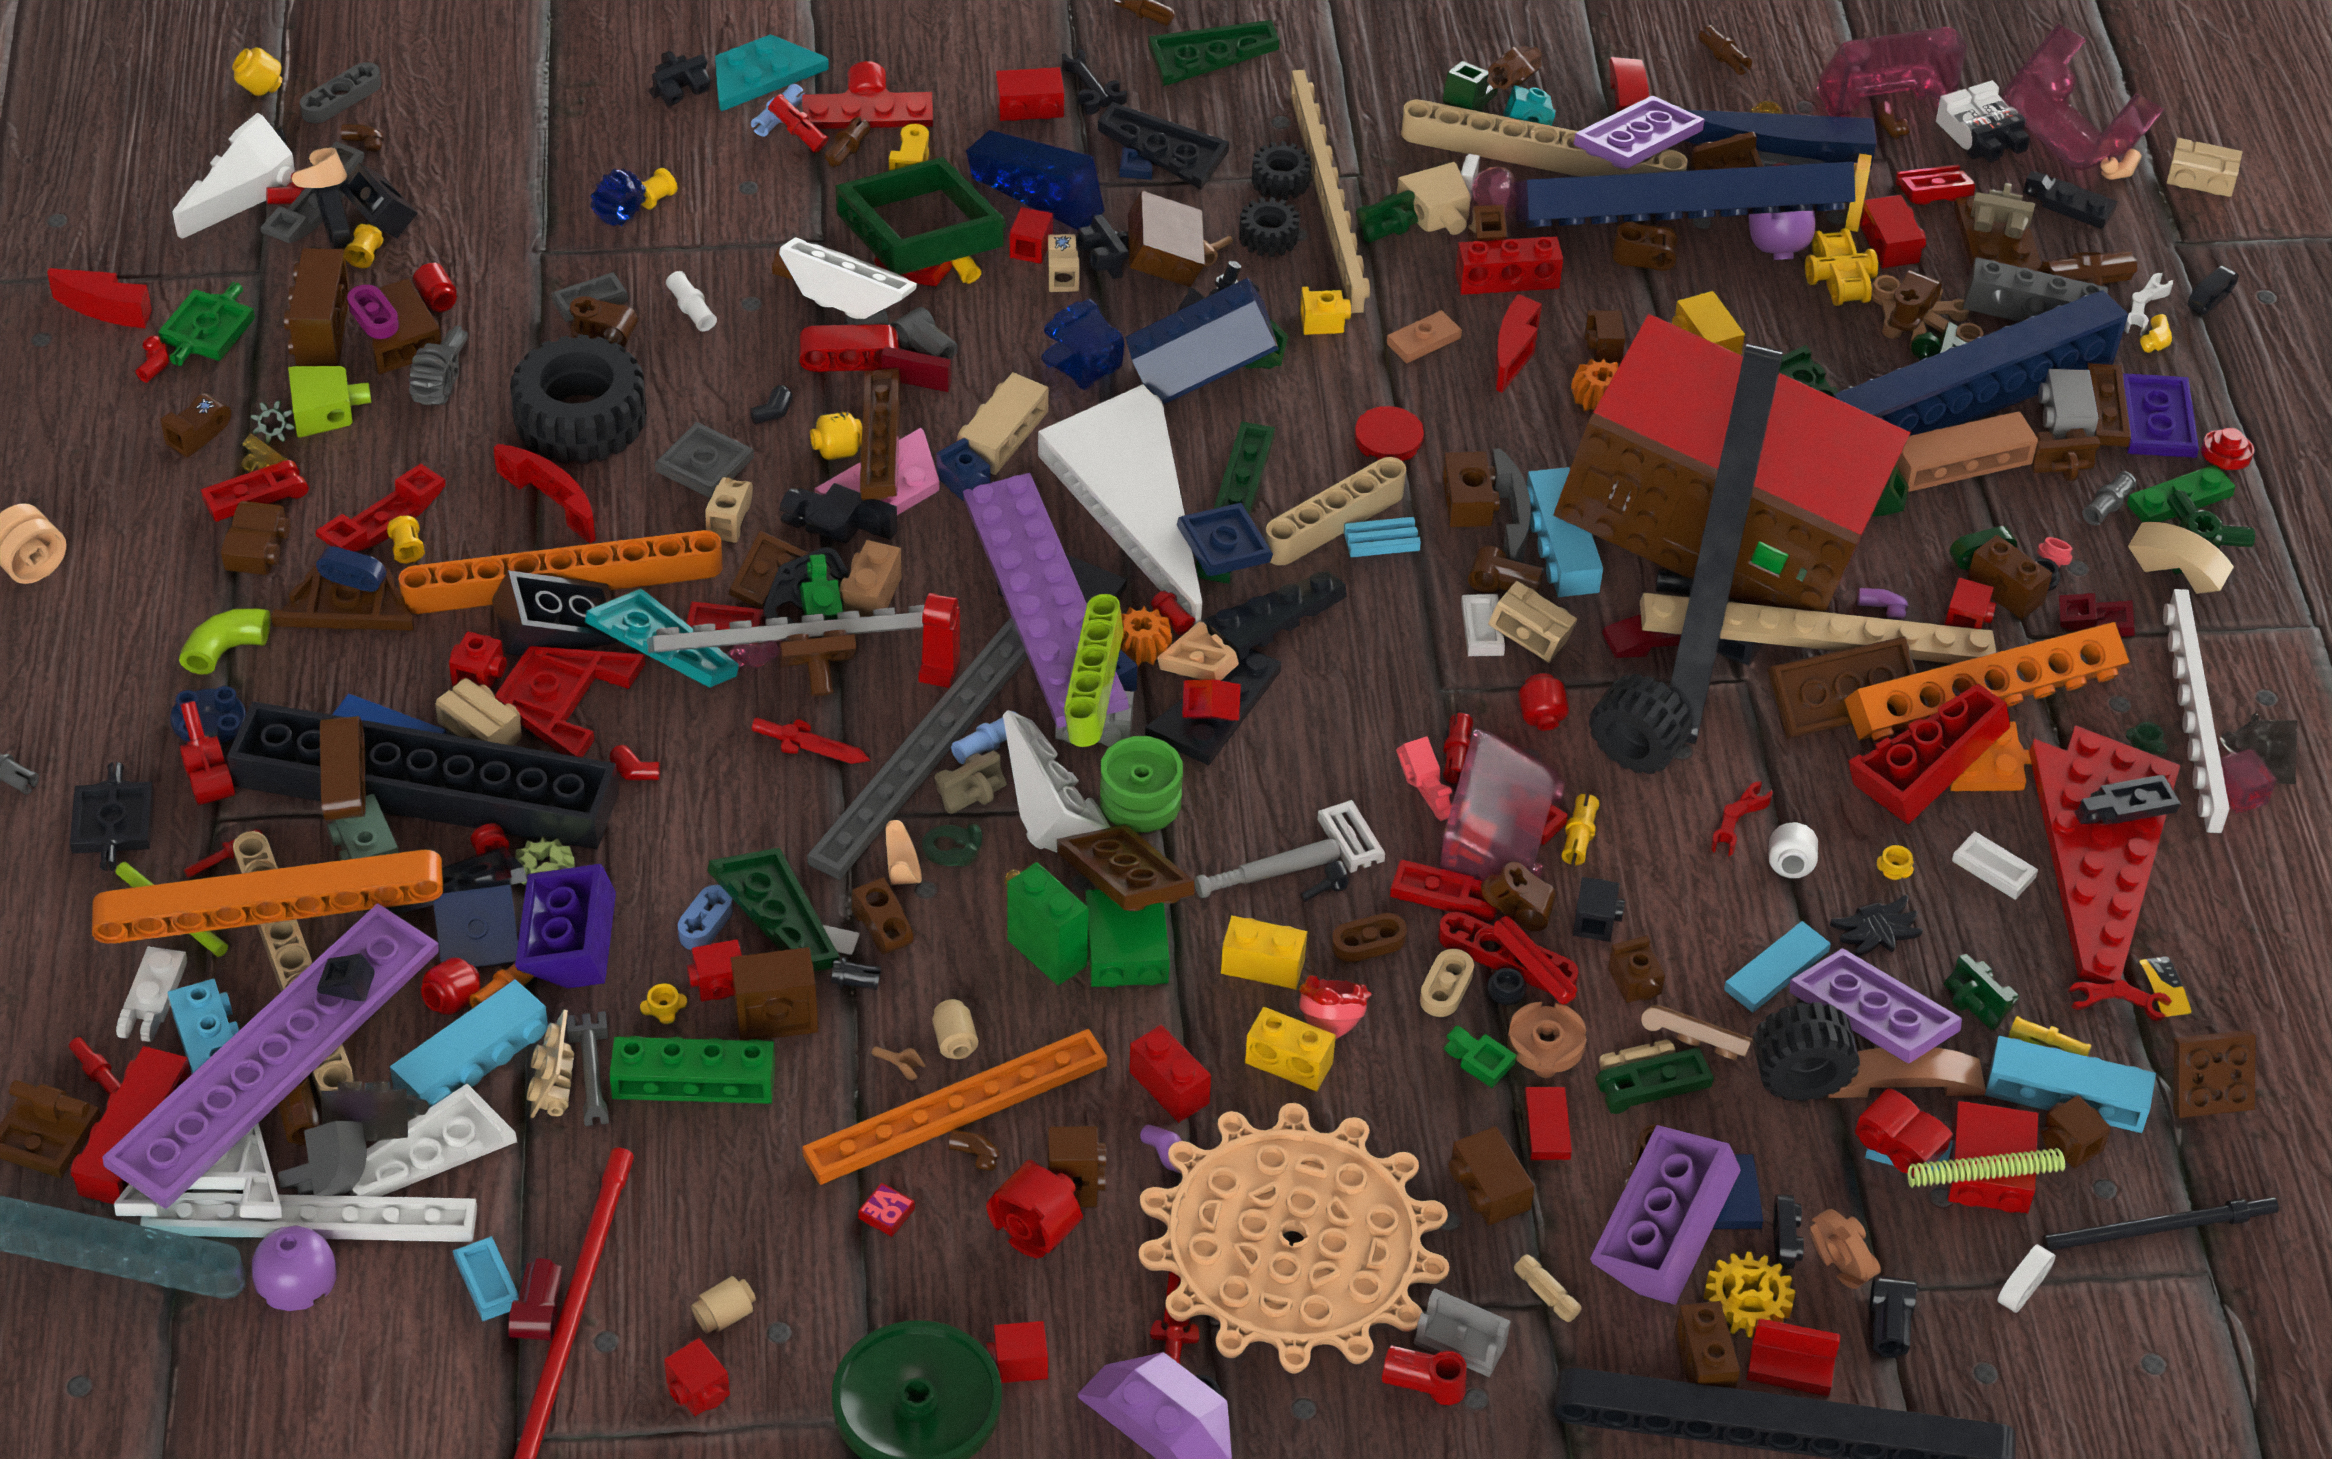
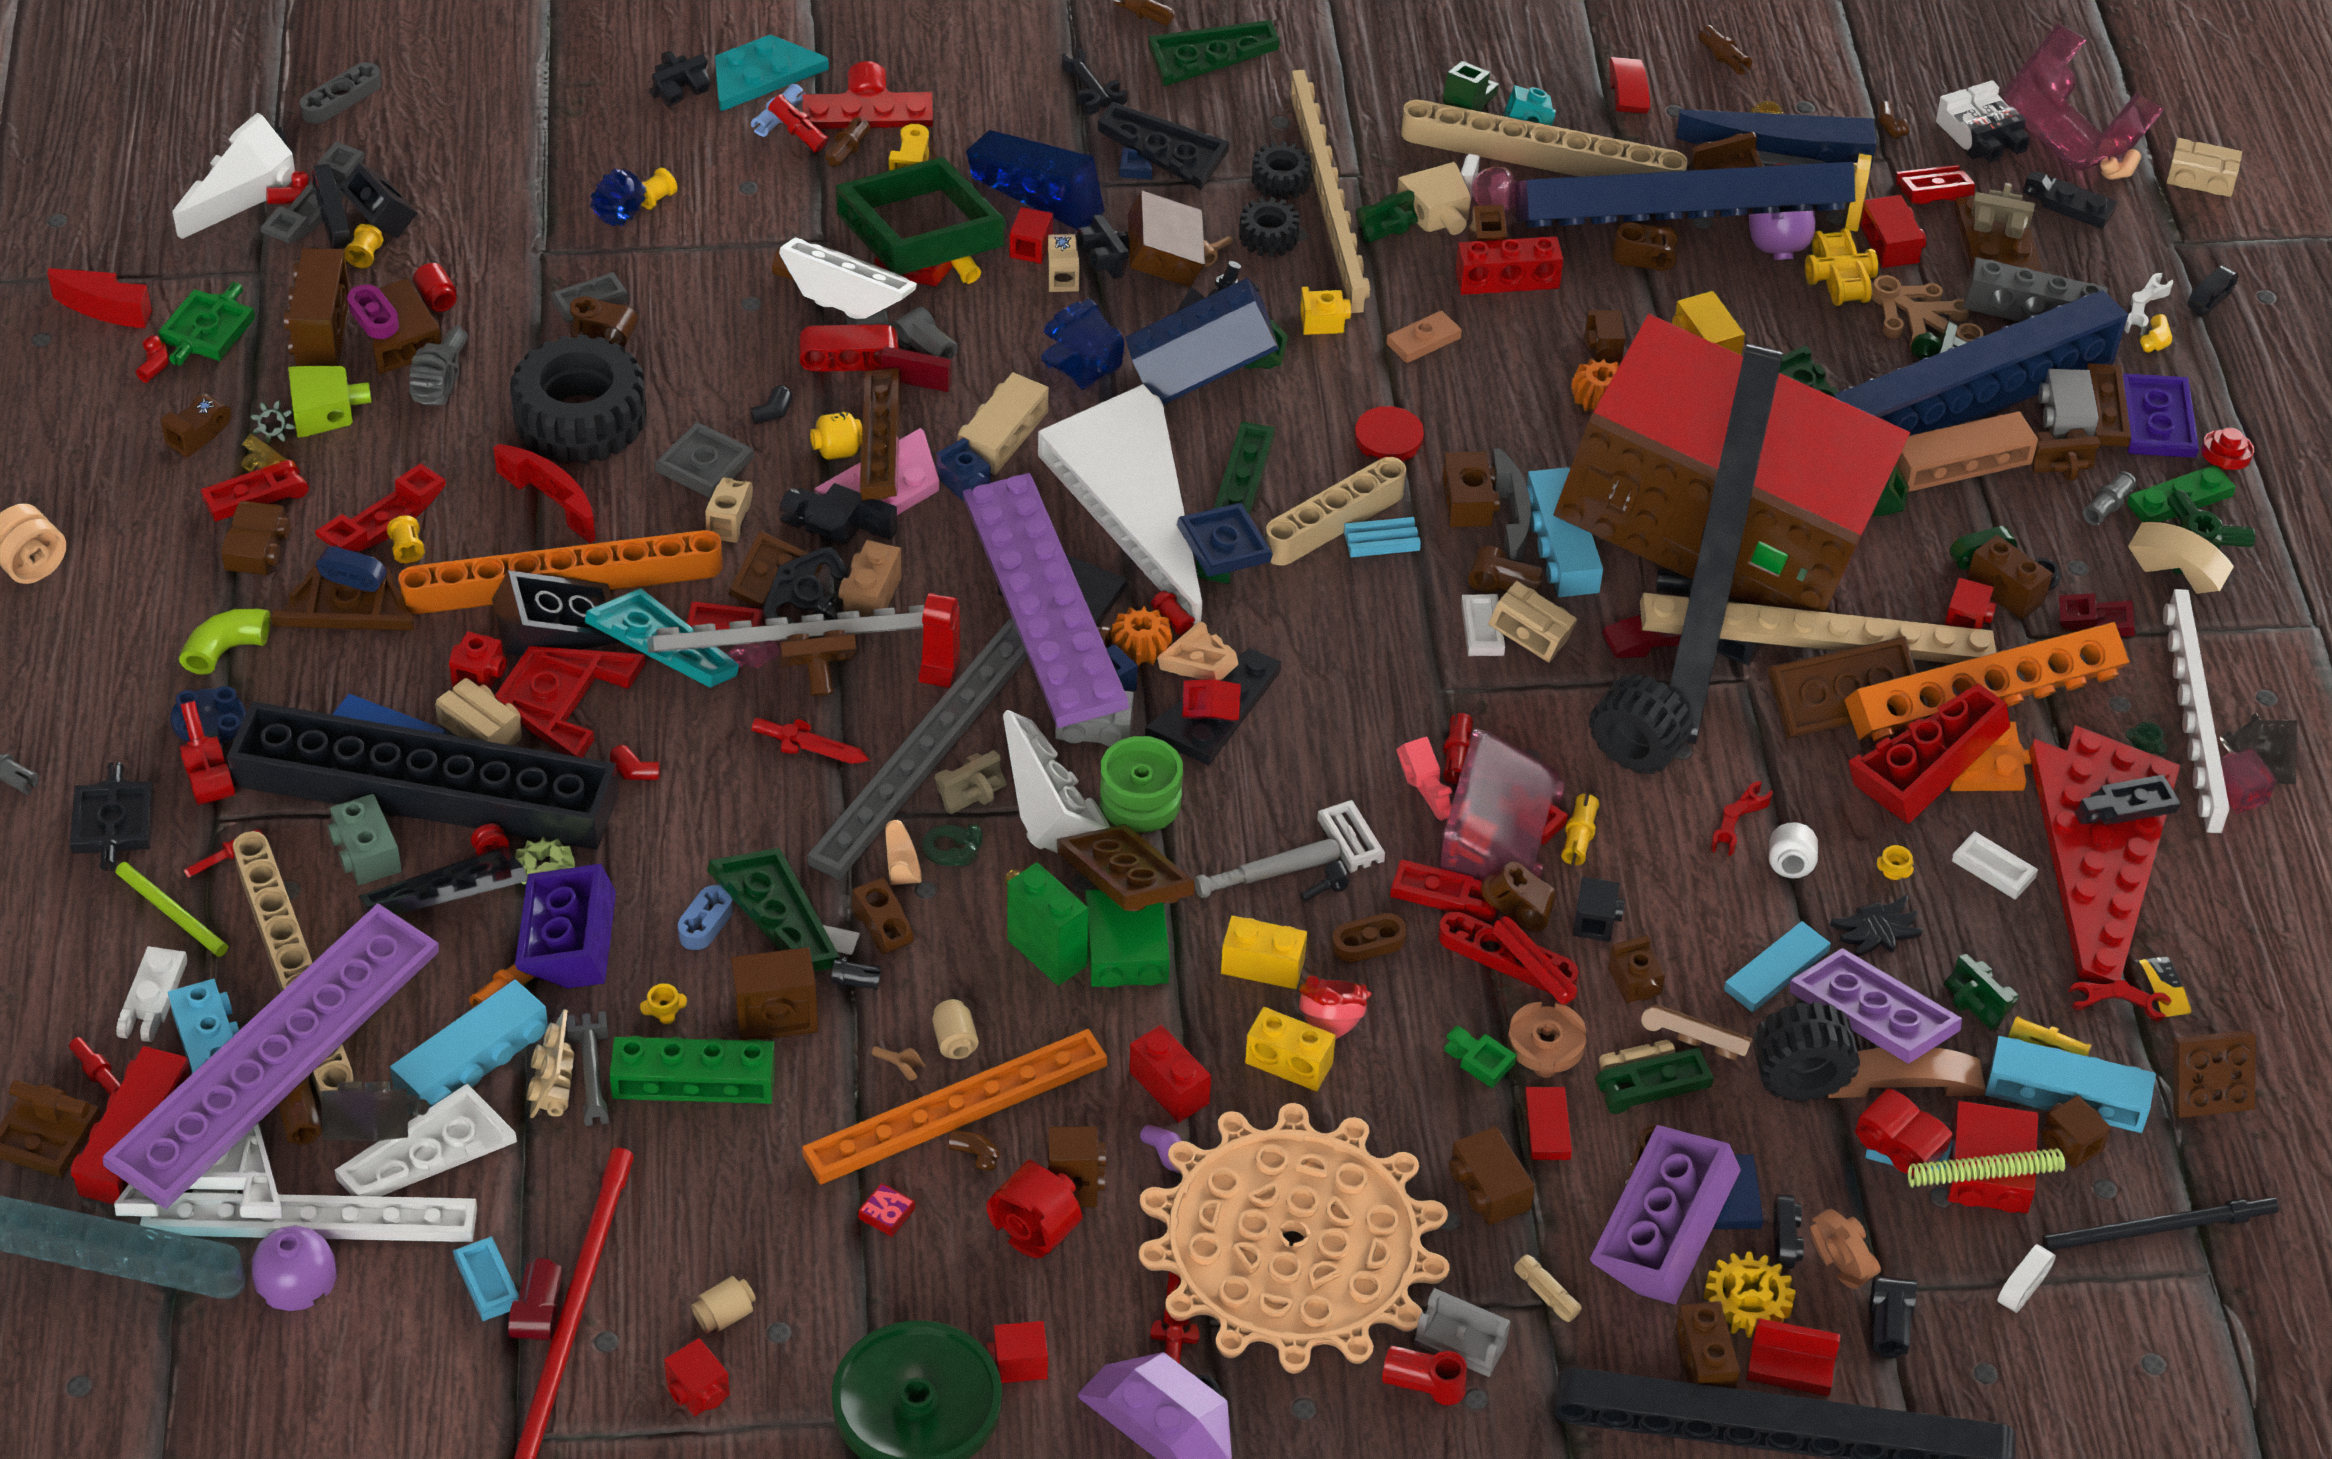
(257, 71): yellow head -> none
(267, 896): orange beam -> none
(325, 172): light nougat helmet -> none
(335, 1160): dark grey brick -> none
(342, 768): reddish brown beam -> none
(346, 977): black slope -> none
(365, 133): reddish brown arm -> none
(450, 985): red head -> none
(477, 926): dark blue plate -> none
(691, 301): white pin -> none
(712, 969): red brick -> none
(818, 594): green plate -> none
(985, 738): light blue pin -> none
(1030, 94): red brick -> none
(1093, 670): lime beam -> none
(1267, 614): black wing -> none
(1444, 985): tan plate -> none
(1507, 986): black plate -> none
(1514, 67): reddish brown piece -> none
(1516, 340): red slope -> none
(1543, 701): red head -> none
(1638, 132): medium lavender plate -> none
(1883, 598): medium lavender arm -> none
(1914, 300): reddish brown piece -> none
(1915, 61): clear pink windscreen -> none
(2055, 550): coral plate -> none
(2093, 267): reddish brown piece -> none

